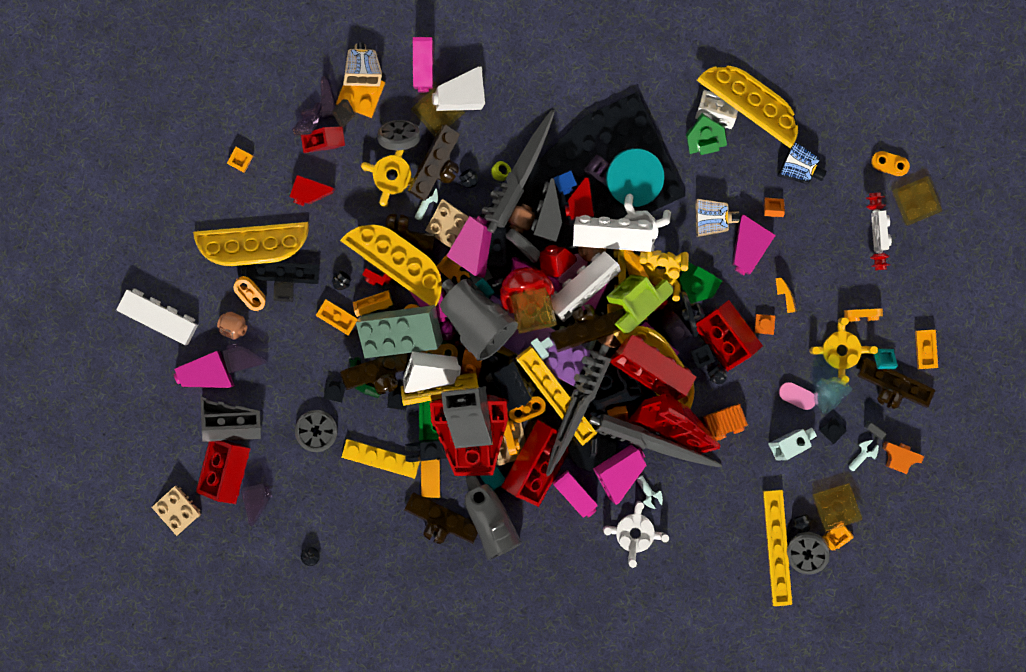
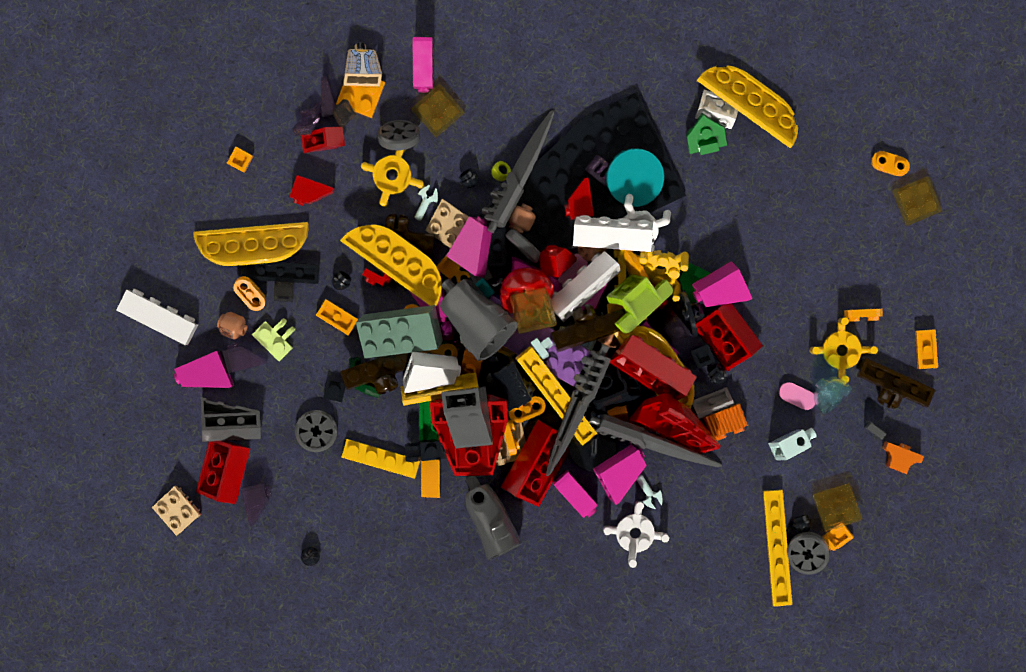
(273, 341): none -> yellowish green hinge
(372, 303): light orange plate -> none
(395, 400): black plate -> none
(436, 164): dark brown plate -> none
(440, 520): dark brown plate -> none
(461, 93): white slope -> none
(494, 480): teal tile -> none
(550, 220): dark grey slope -> none
(565, 183): blue plate -> none
(712, 403): none -> light grey plate
(713, 217): torso -> none
(722, 287): none -> dark pink slope
(750, 245): dark pink slope -> none
(764, 324): orange plate -> none
(774, 207): orange plate -> none
(782, 288): light orange slope -> none
(801, 165): torso -> none
(833, 430): black plate -> none
(862, 456): light aqua bar -> none
(881, 238): plate -> none
(885, 359): teal tile -> none

